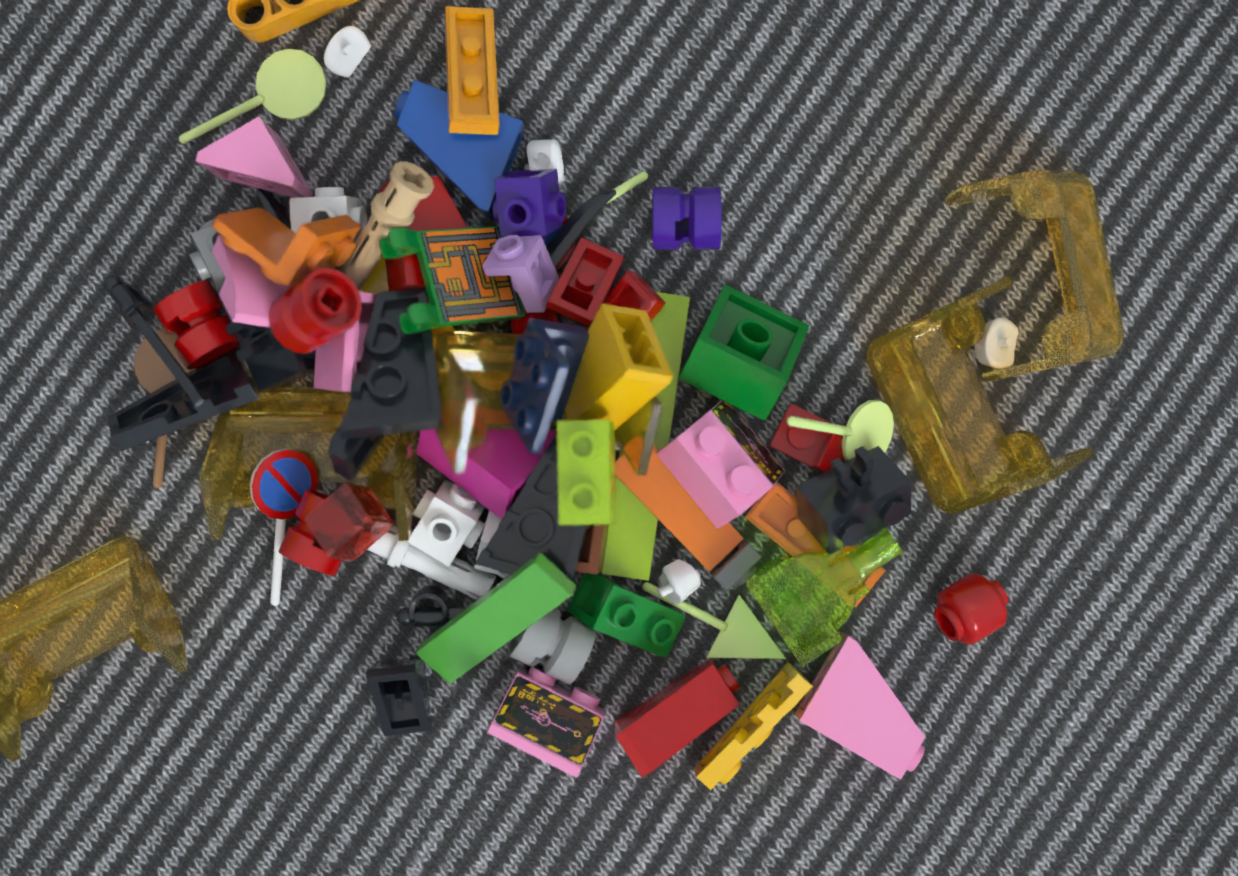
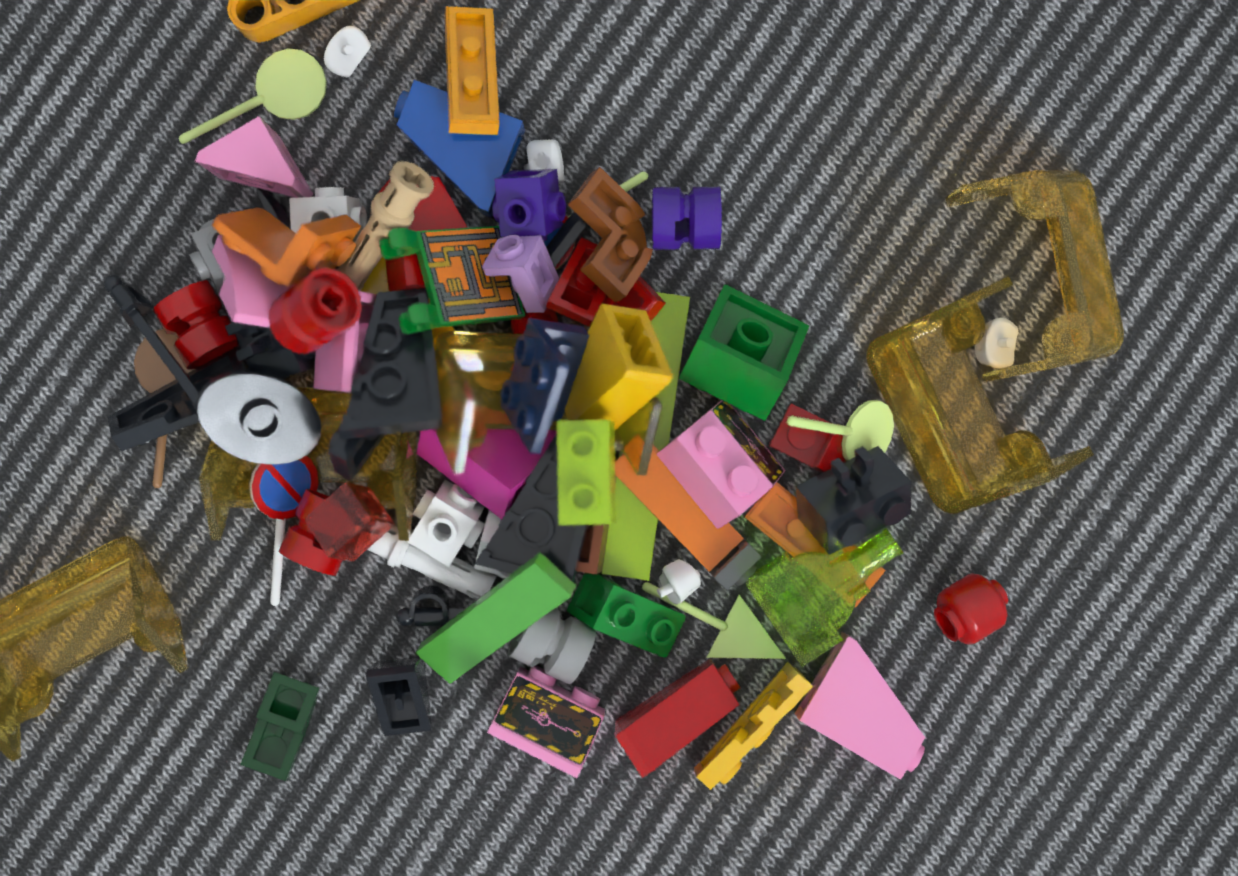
(258, 417): none -> piece
(280, 726): none -> dark green slope
(623, 246): none -> dark orange plate

